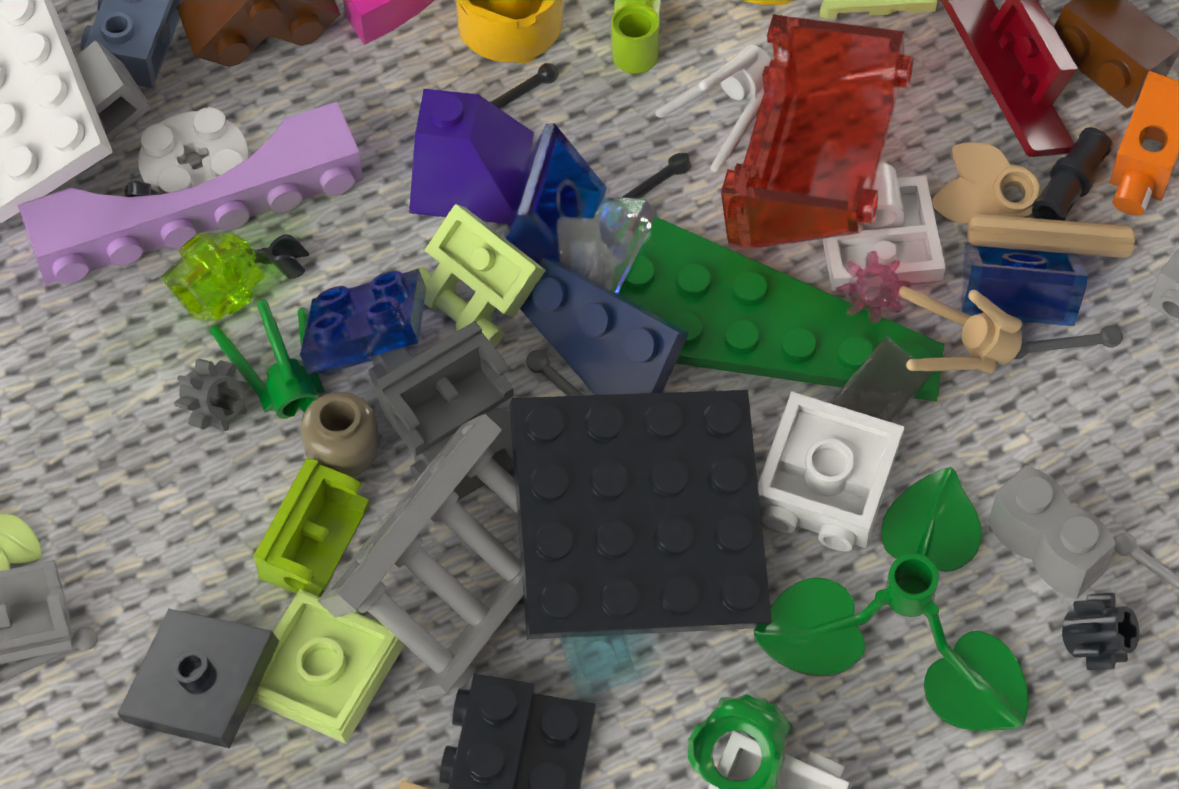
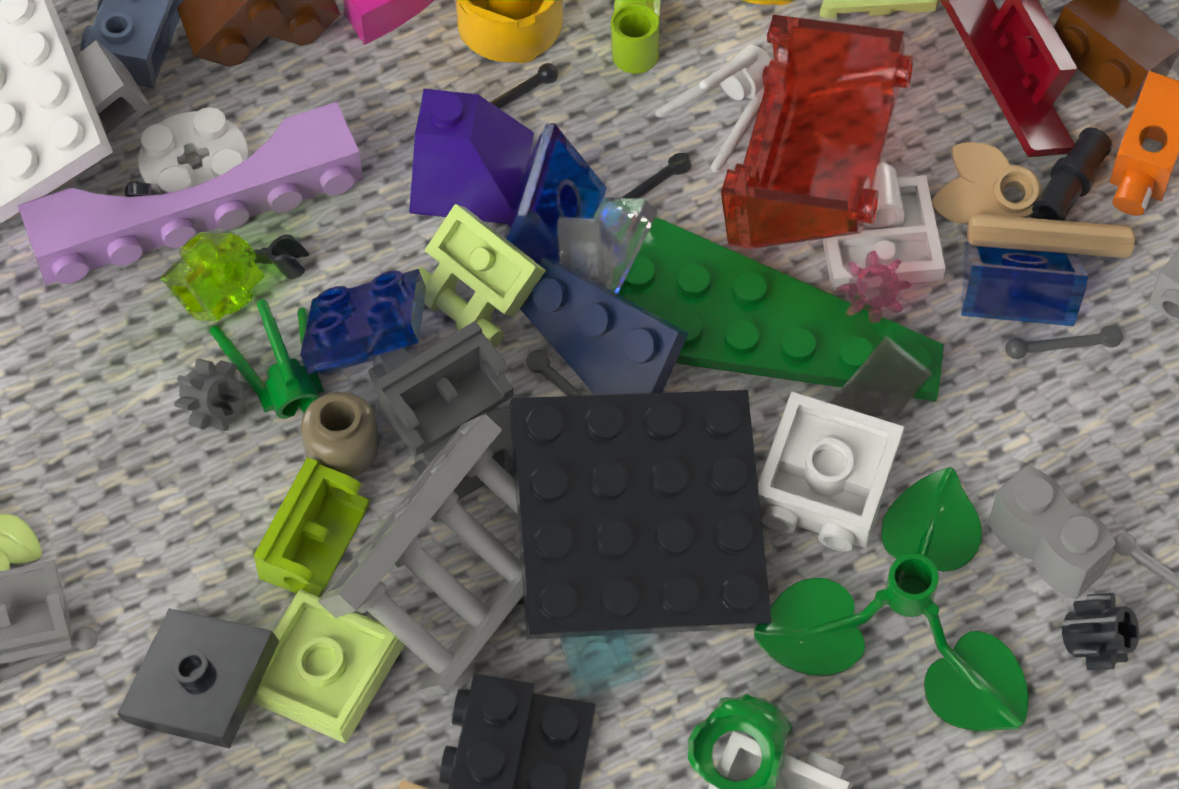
(989, 336): tan plant -> none

